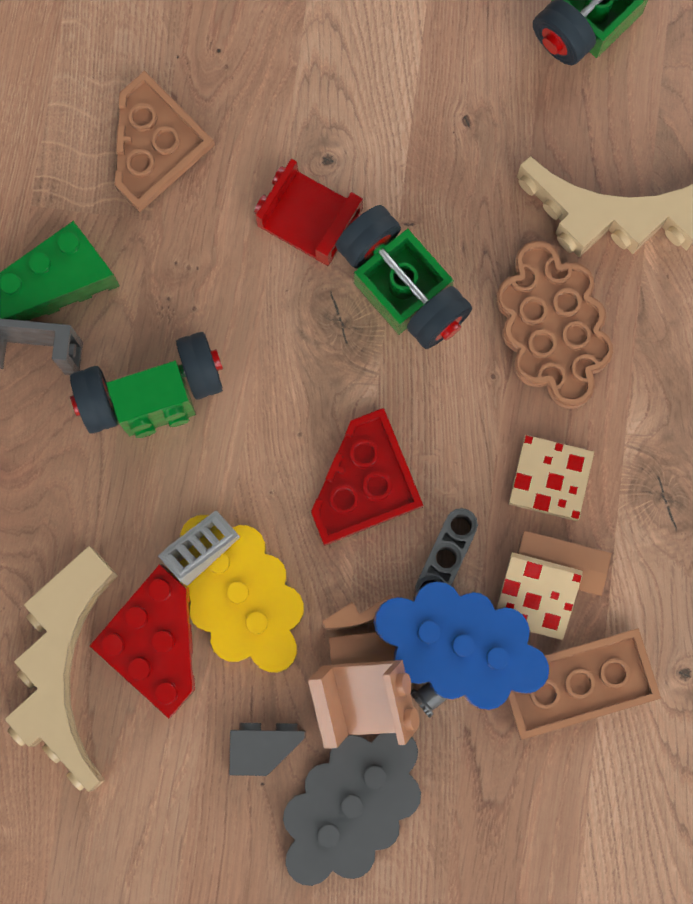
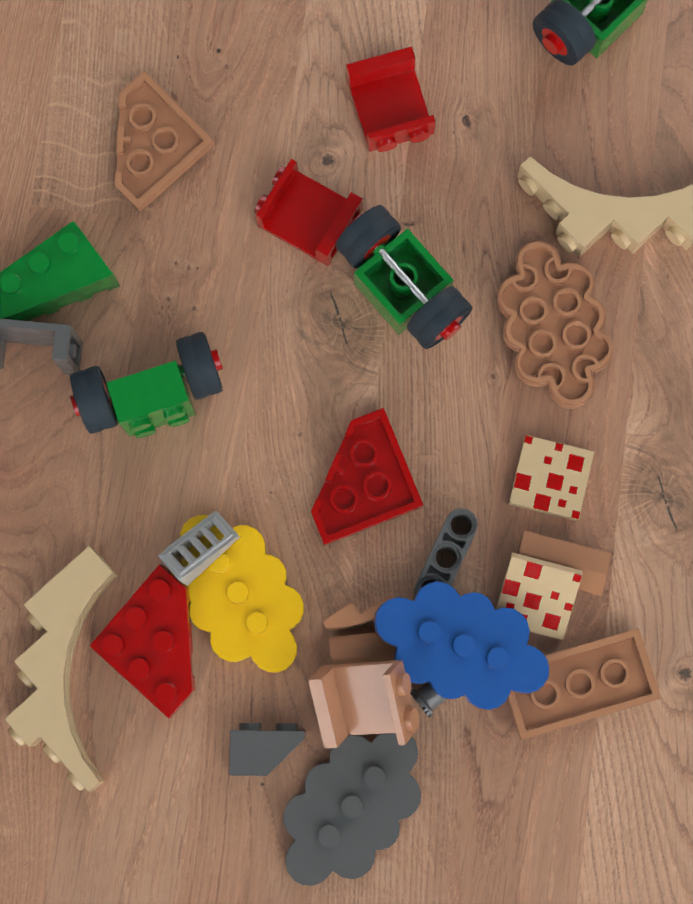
(389, 100): none -> red panel

